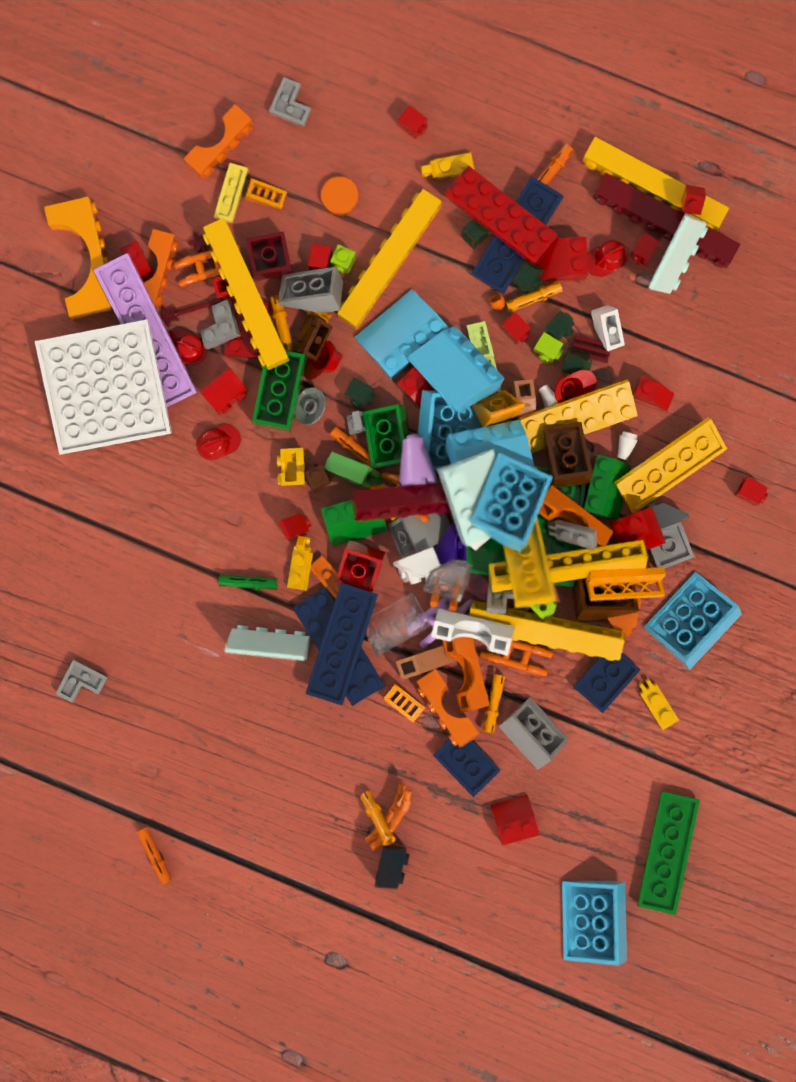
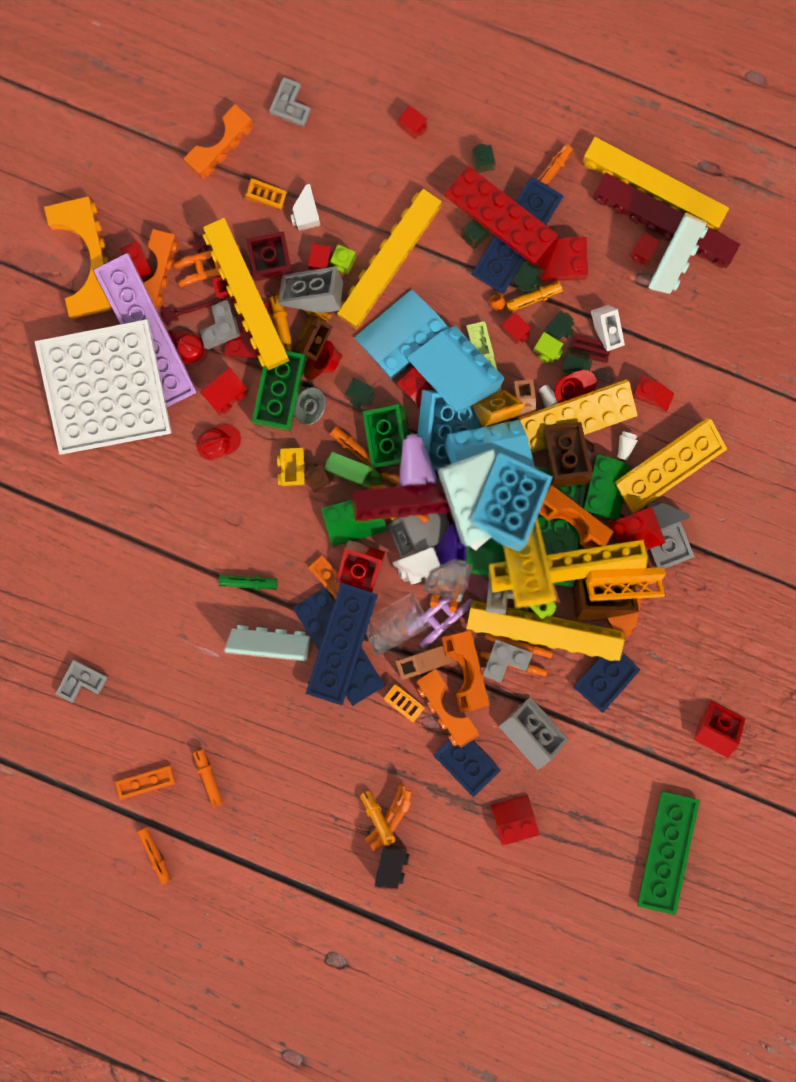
(145, 782): none -> orange tile
(204, 770): none -> orange pin
(231, 192): light yellow plate -> none
(295, 526): red slope -> none
(300, 564): yellow hinge -> none
(305, 211): none -> white slope
(339, 195): orange tile -> none
(356, 423): light grey bracket -> none
(448, 166): yellow hinge -> none
(483, 158): none -> clear green brick
(494, 635): white arch -> none
(494, 701): light orange pin -> none
(504, 655): none -> light grey plate
(573, 534): light grey hinge -> none
(594, 921): medium azure slope -> none
(607, 258): red piece -> none
(657, 704): yellow hinge -> none
(693, 199): red brick -> none
(693, 620): medium azure slope -> none
(720, 729): none -> red slope
(752, 491): red brick -> none

